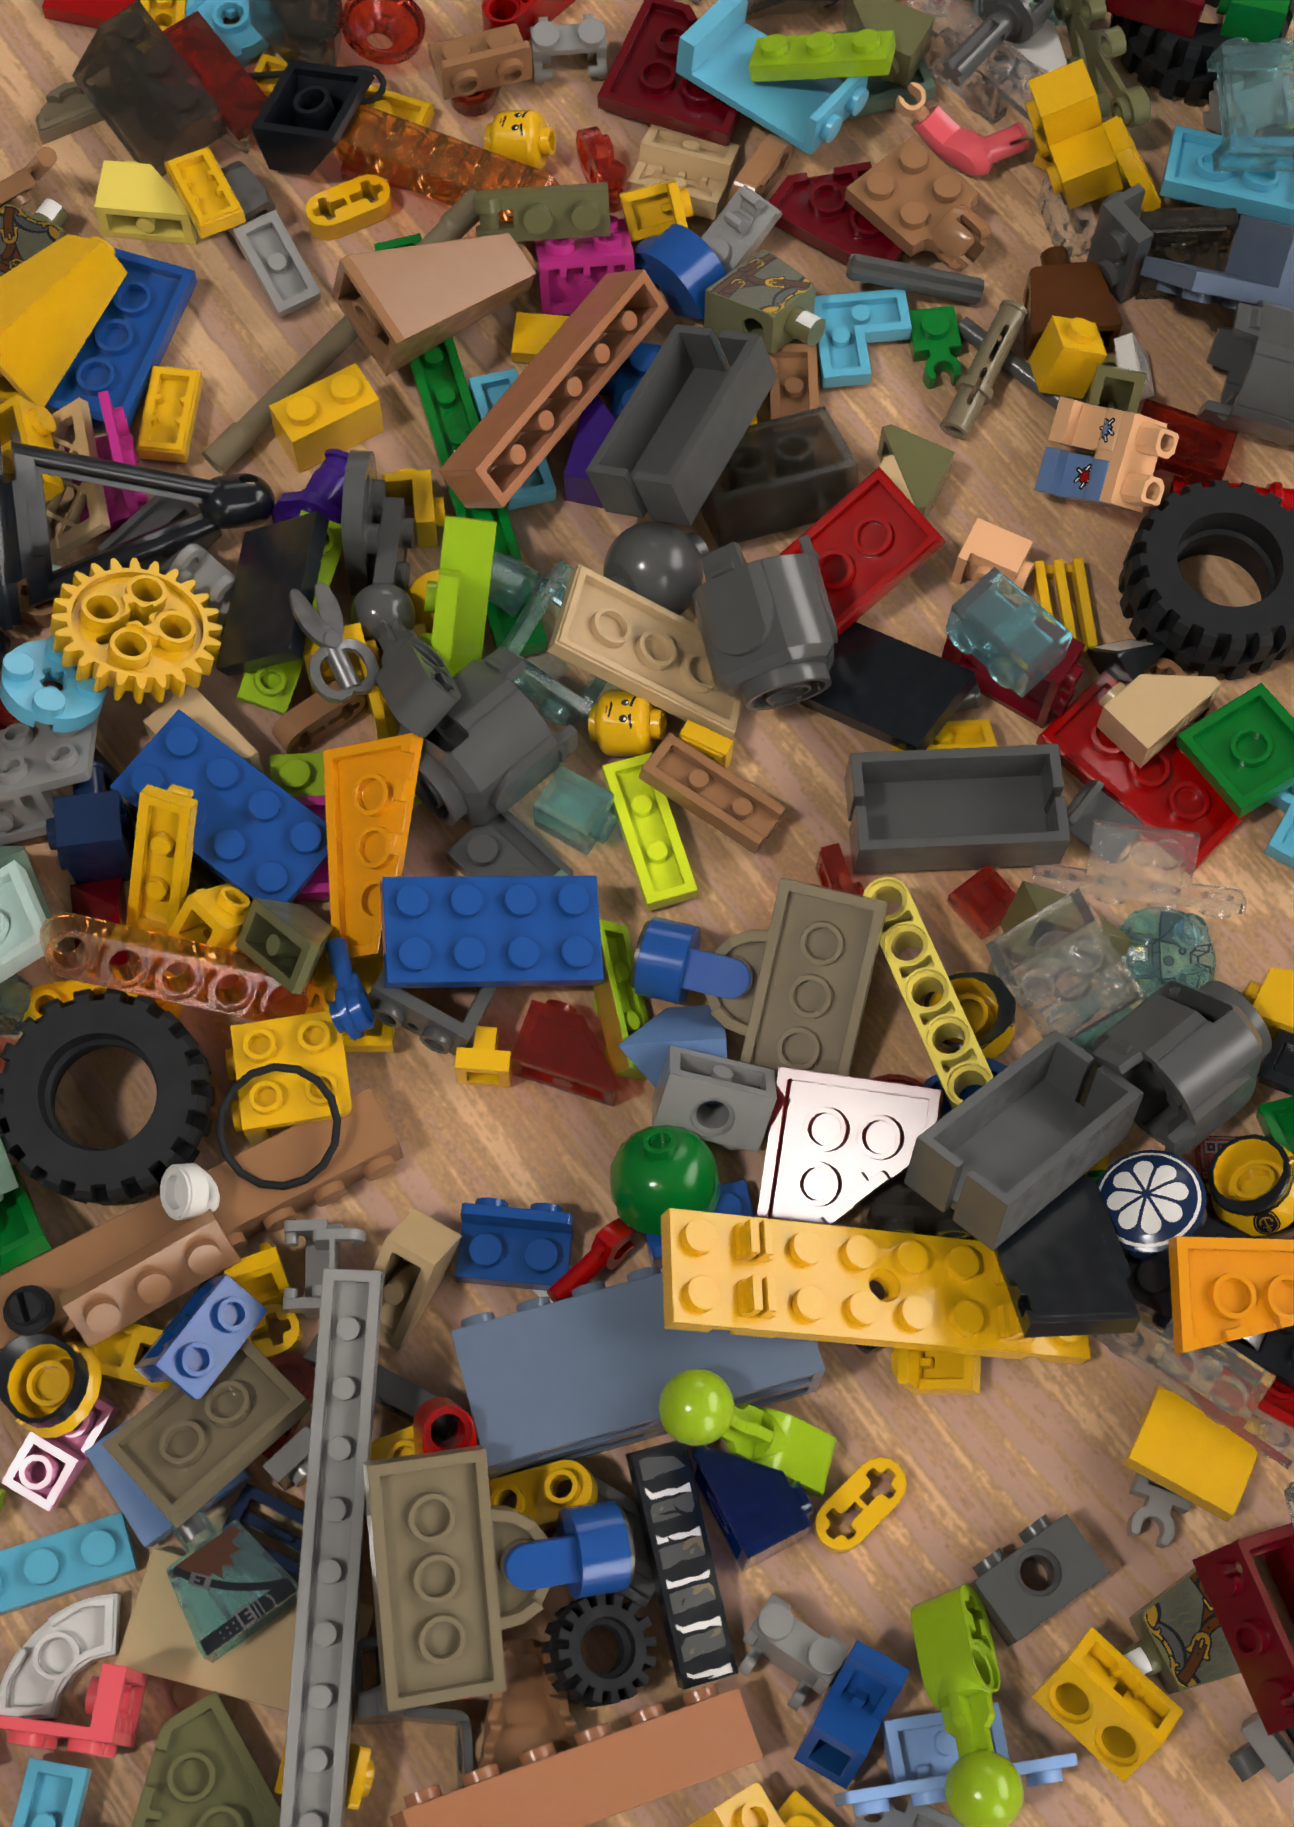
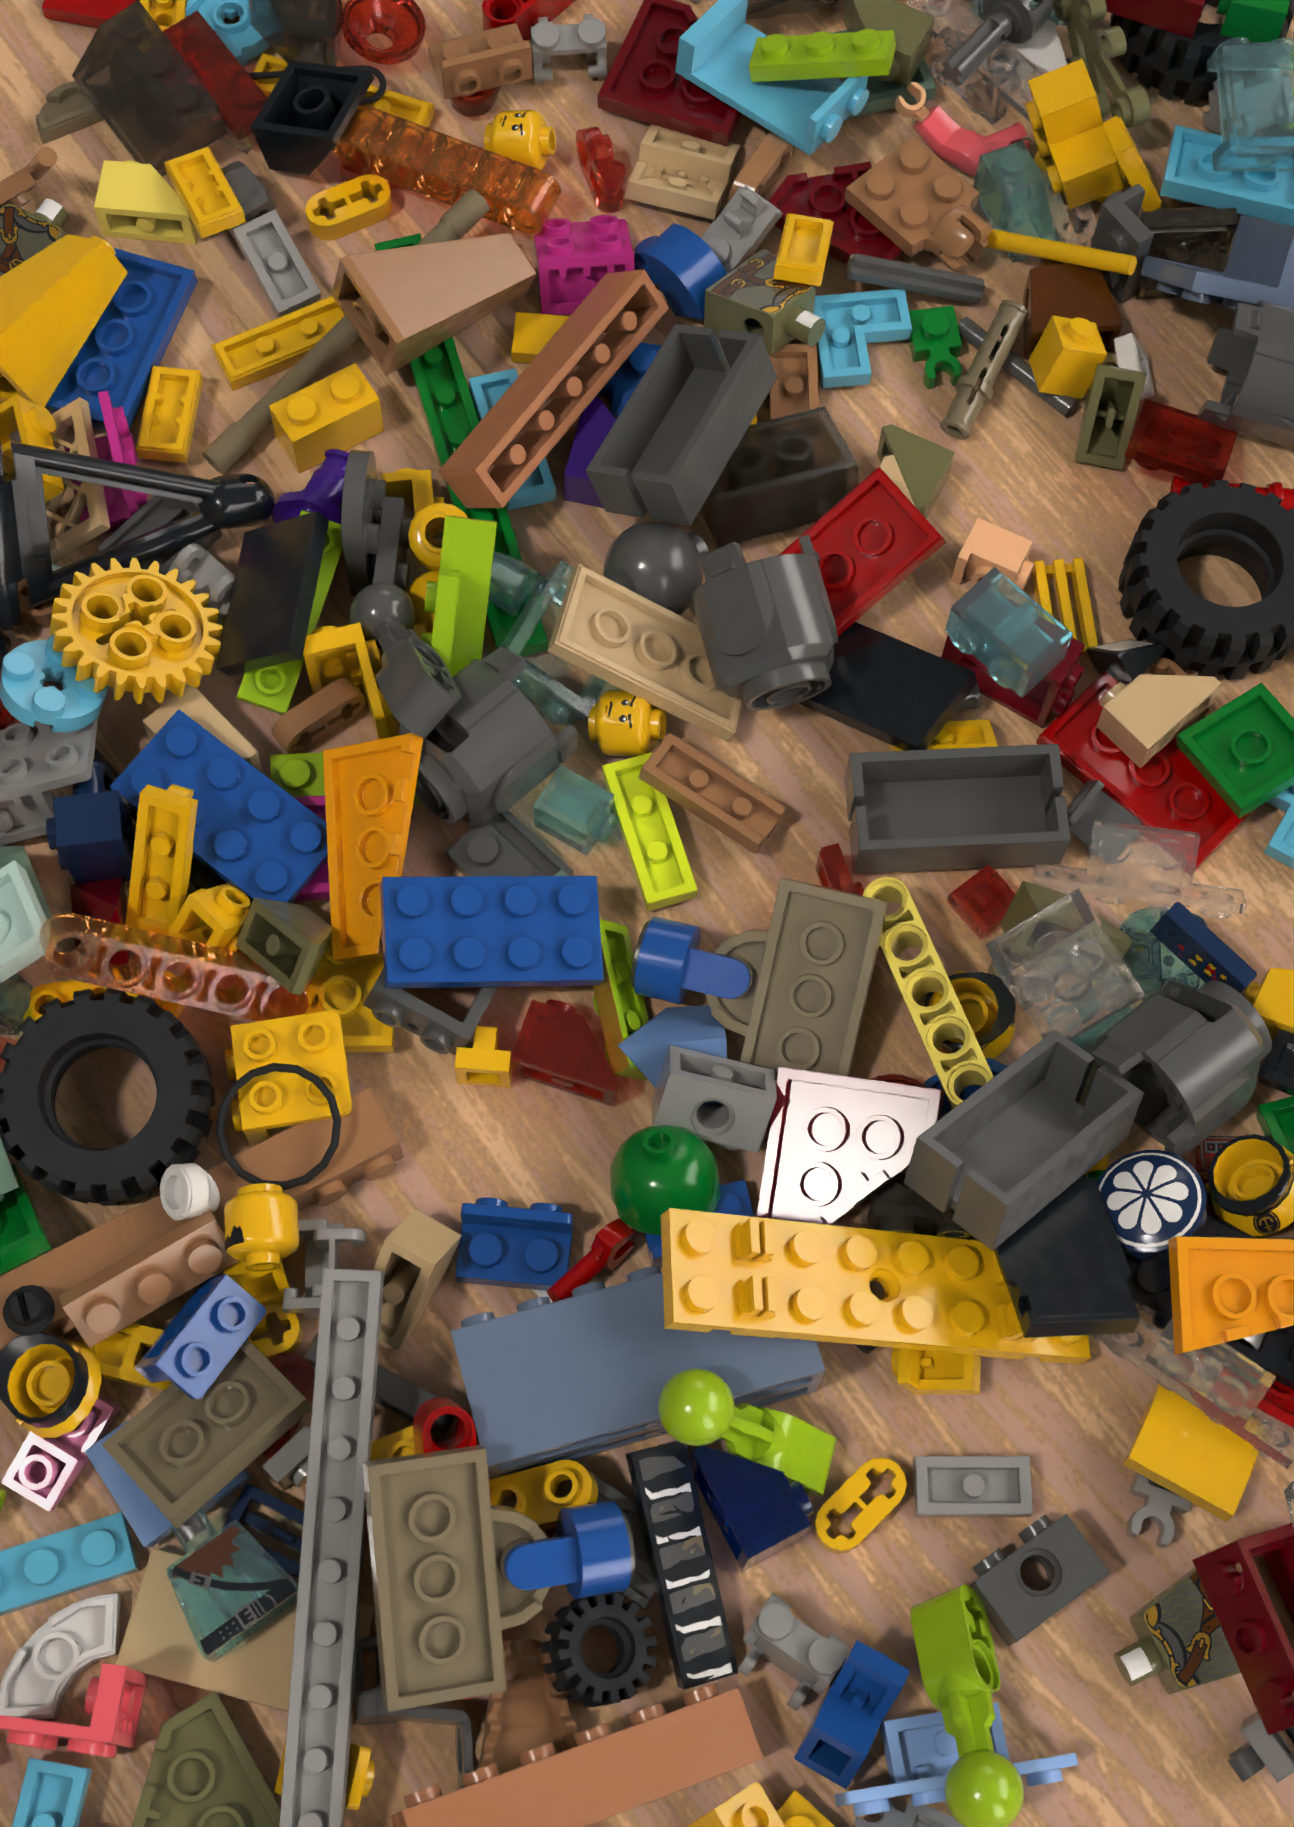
(261, 1226): none -> yellow head
(275, 344): none -> yellow tile
(327, 632): flat silver piece -> none
(352, 1007): blue plate -> none
(425, 528): none -> yellow head
(545, 211): olive plate -> none
(655, 208): yellow bracket -> none
(708, 742): yellow tile -> none
(803, 249): none -> yellow tile
(972, 1486): none -> light grey plate
(1014, 193): none -> clear light blue slope
(1062, 252): none -> yellow bar
(1108, 1704): yellow brick -> none
(1123, 462): light nougat hips -> none
(1201, 948): none -> dark blue tile

